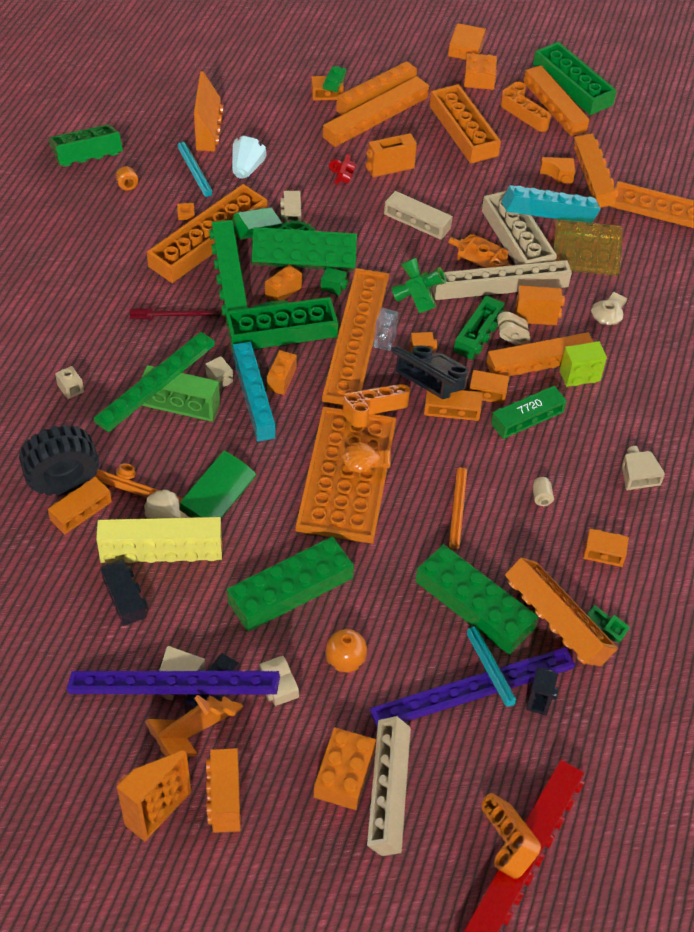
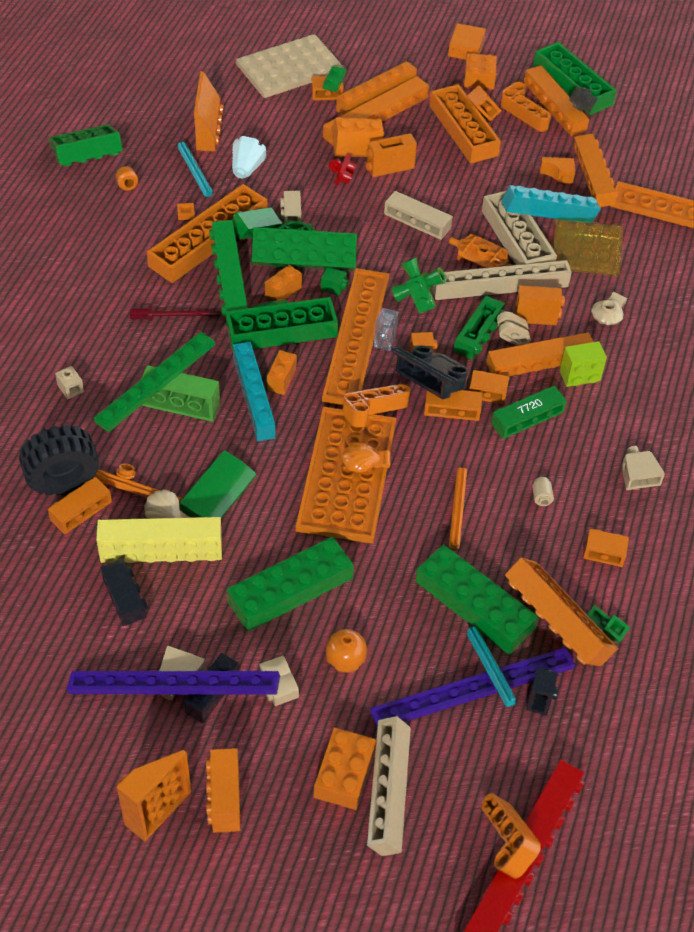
(174, 734): orange piece -> none
(219, 371): tan brick -> none
(287, 65): none -> tan plate
(354, 134): none -> orange slope
(484, 103): none -> orange brick
(583, 99): none -> clear smoke brick

